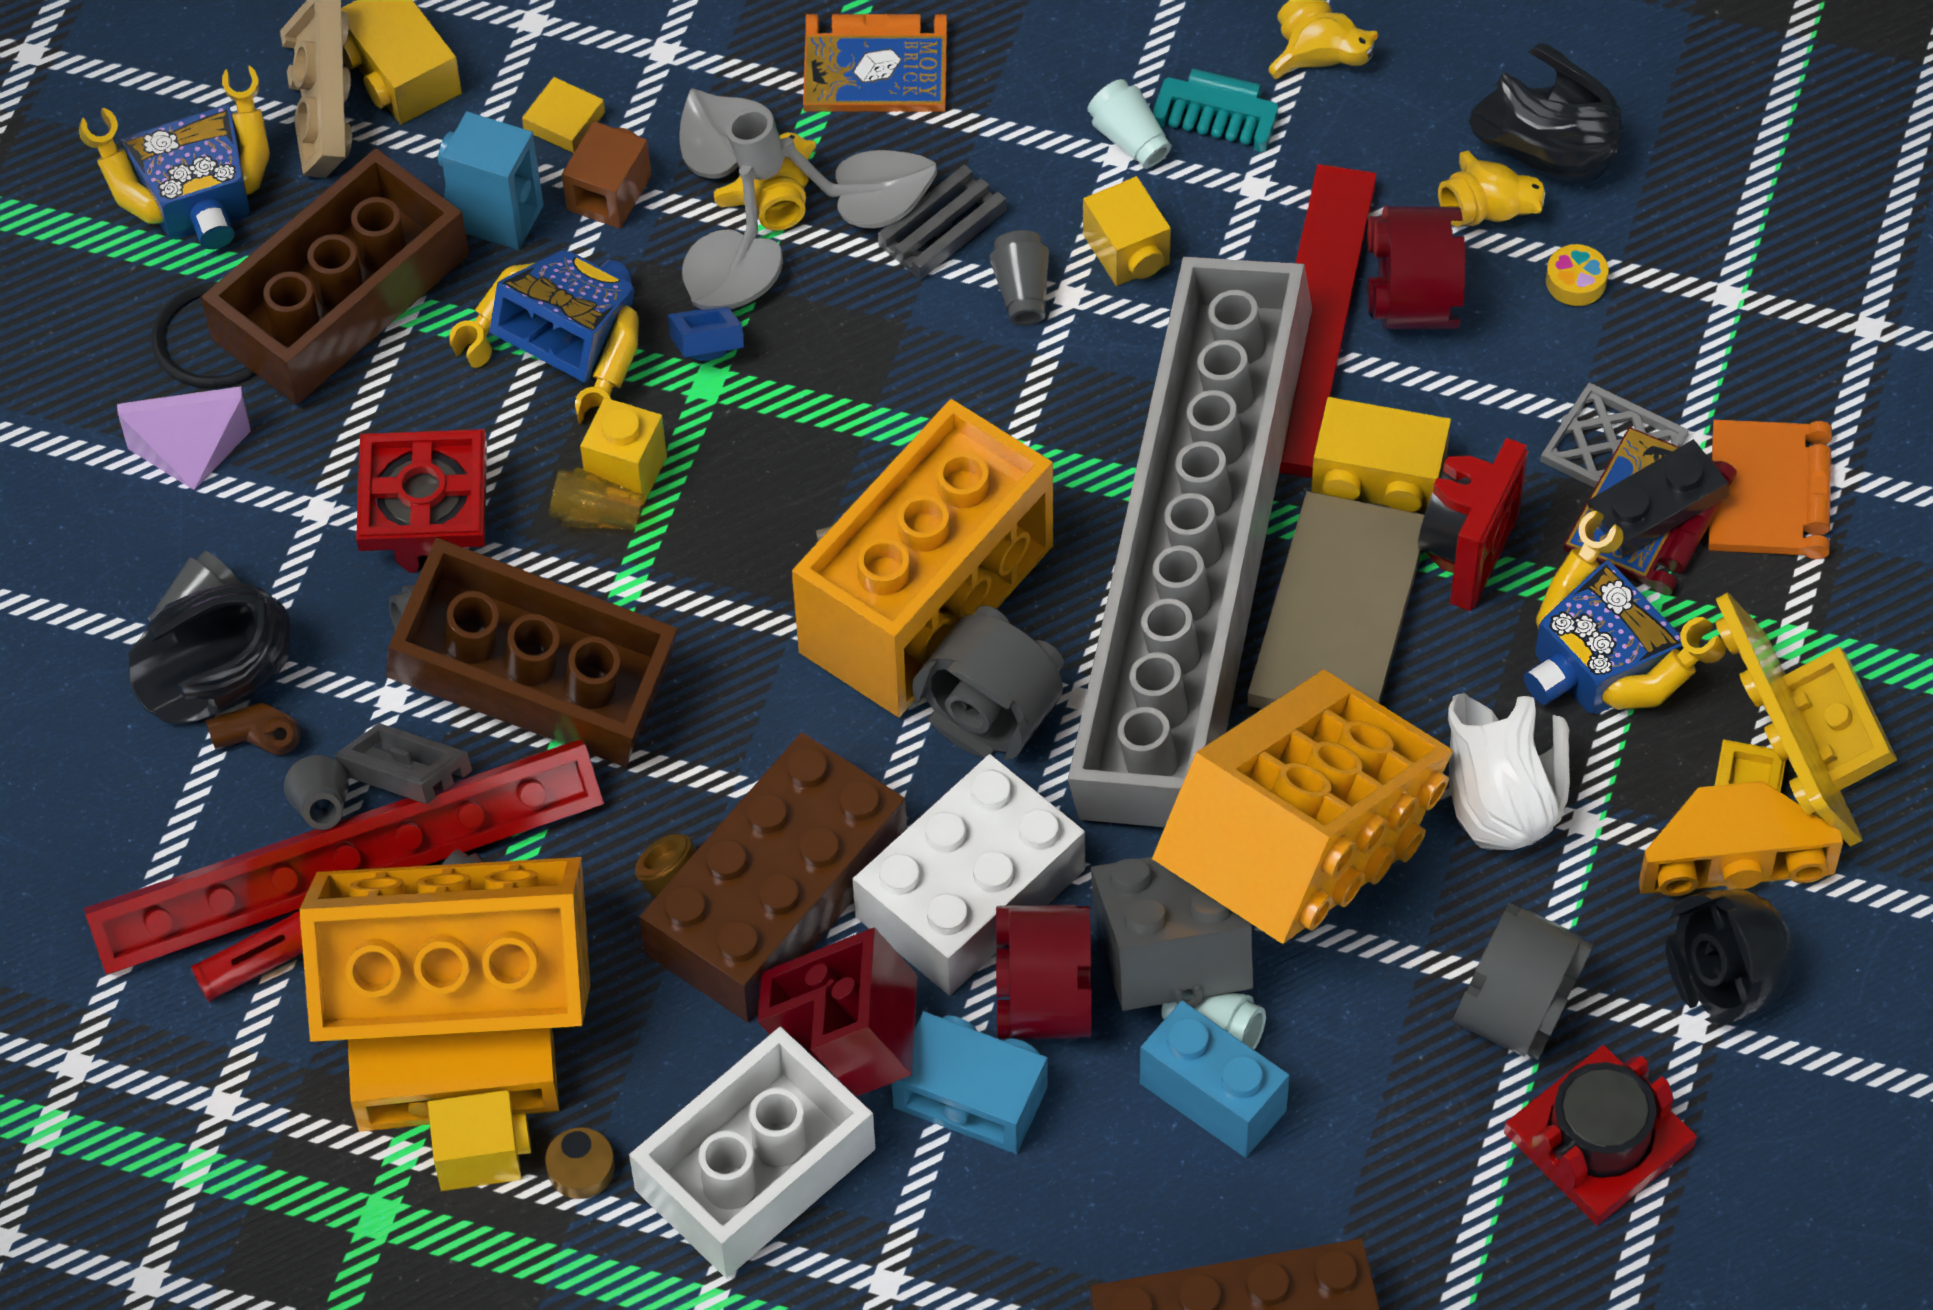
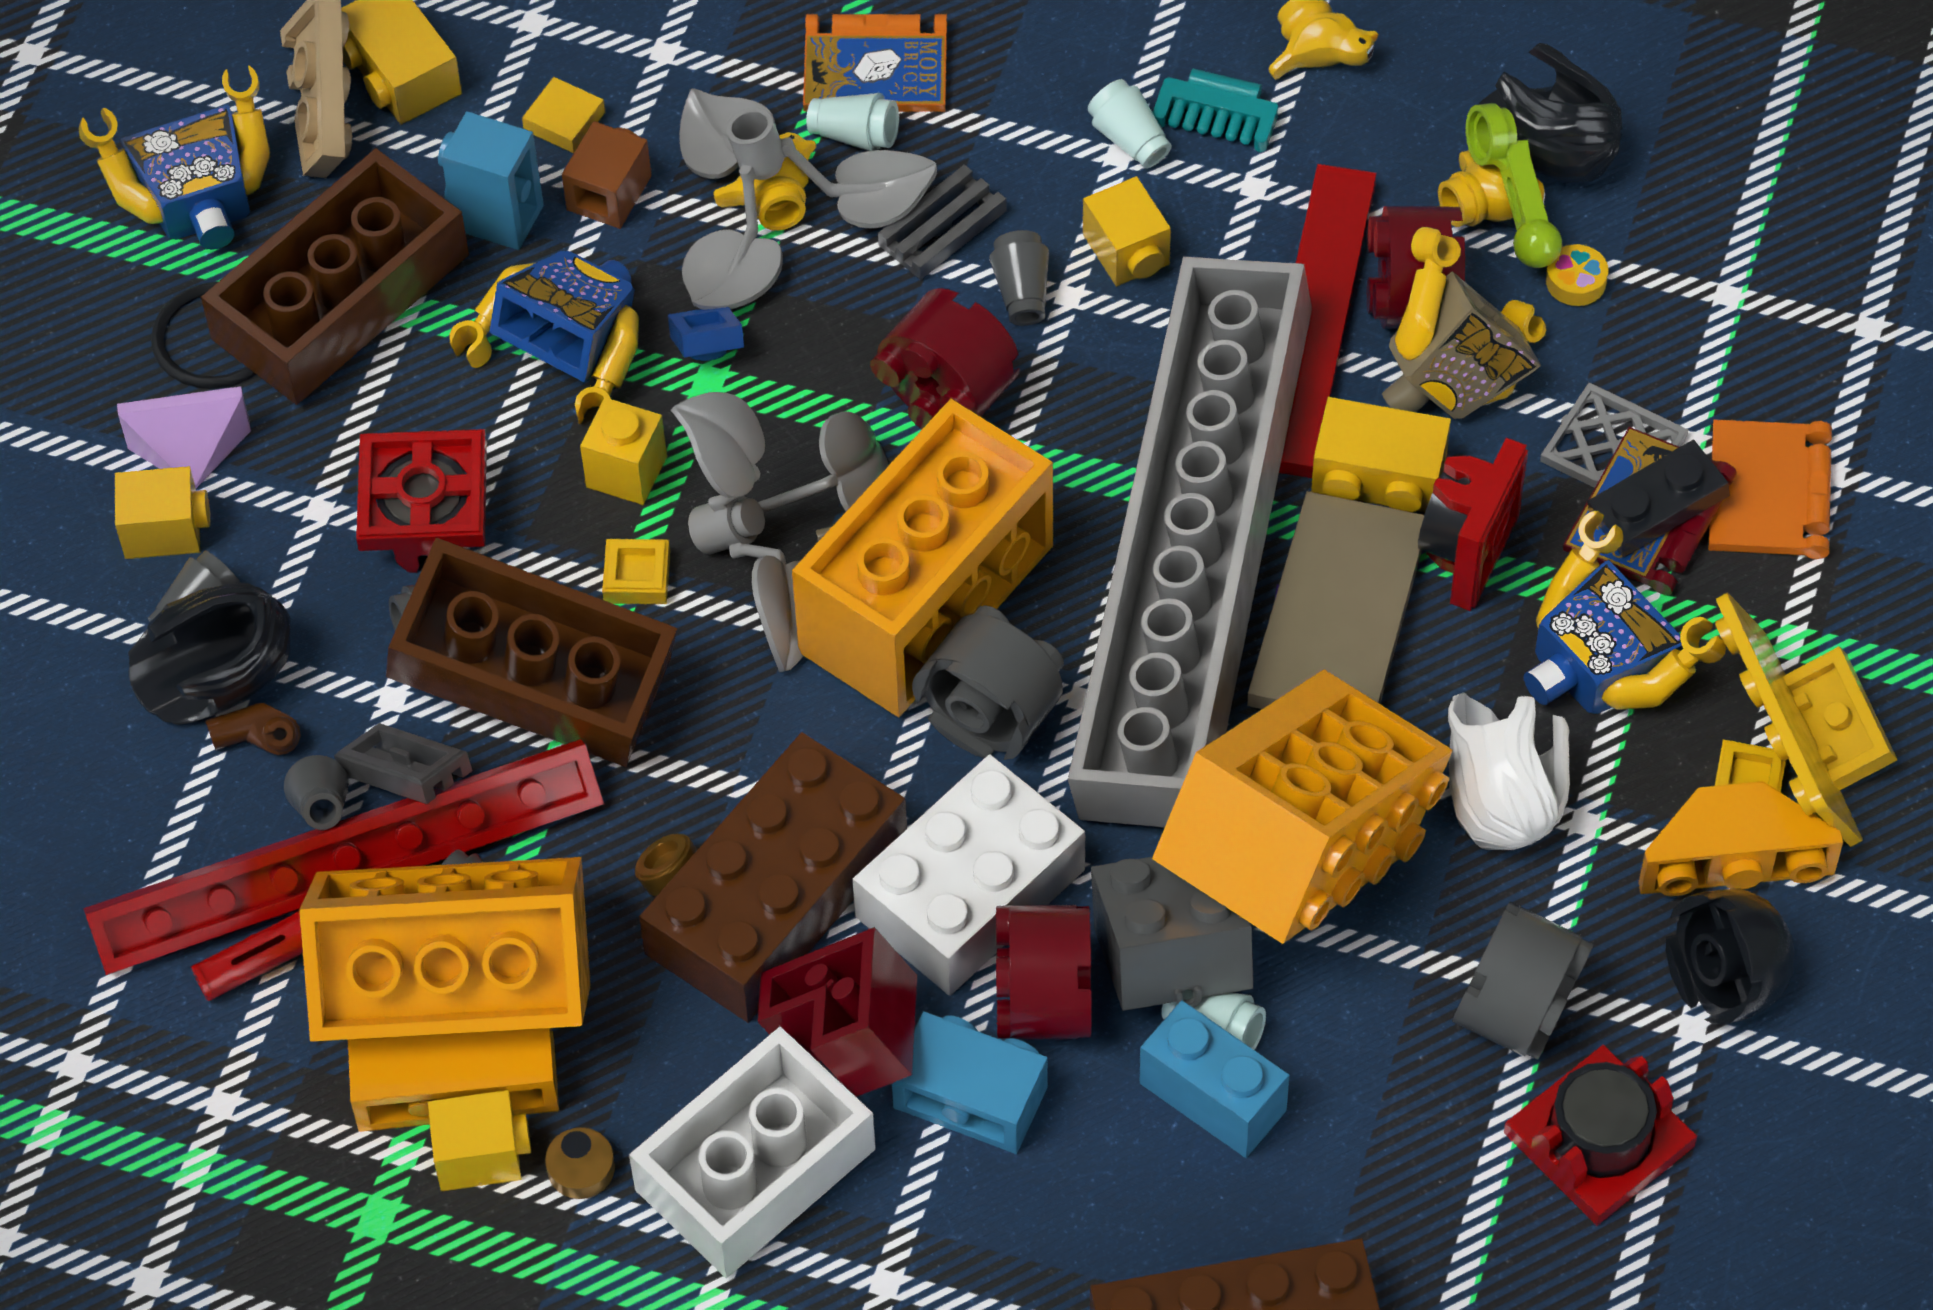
(159, 512): none -> yellow brick
(593, 502): clear yellow cone -> none
(636, 571): none -> yellow tile
(727, 447): none -> light grey plant
(857, 120): none -> light aqua cone
(945, 355): none -> dark red brick
(1455, 341): none -> torso
(1493, 140): none -> lime piece

